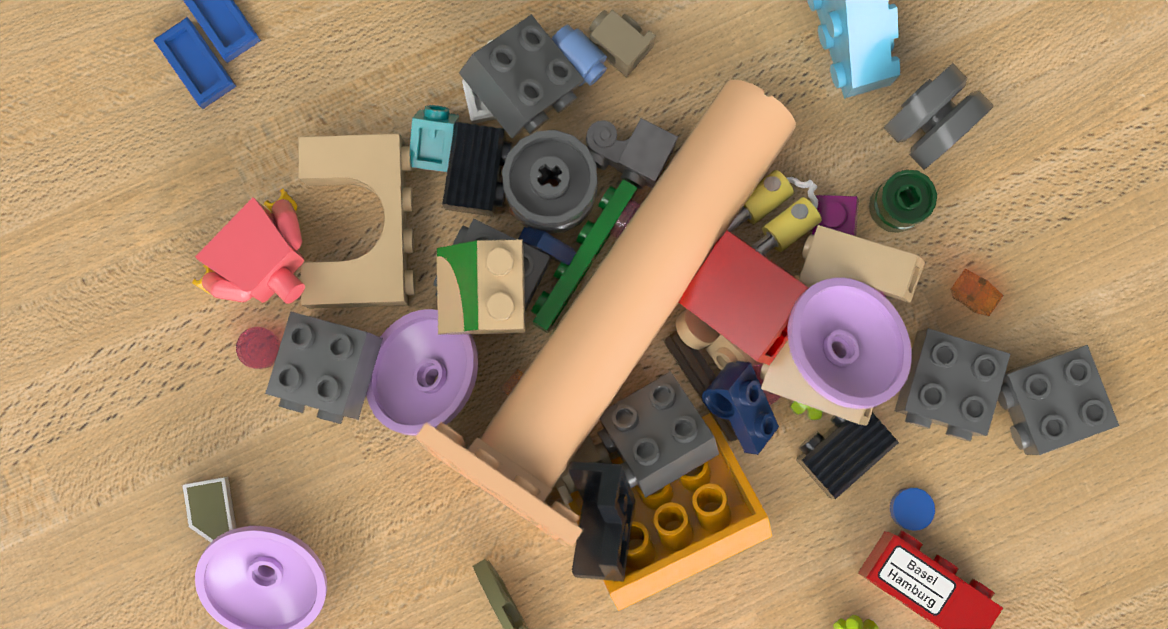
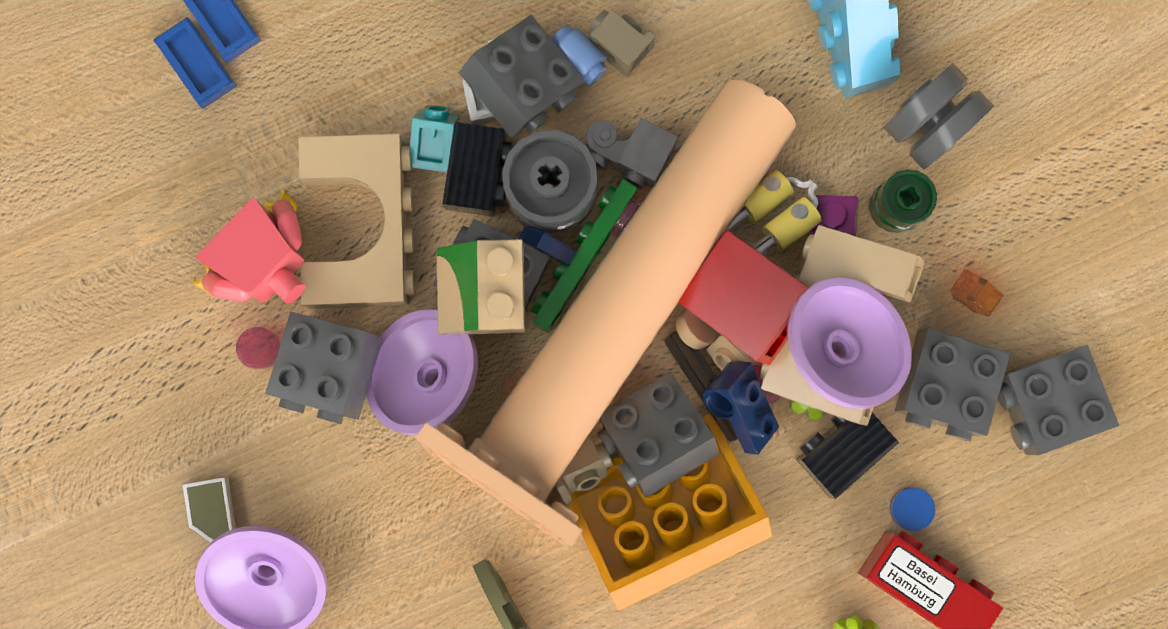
(605, 520): black panel -> none

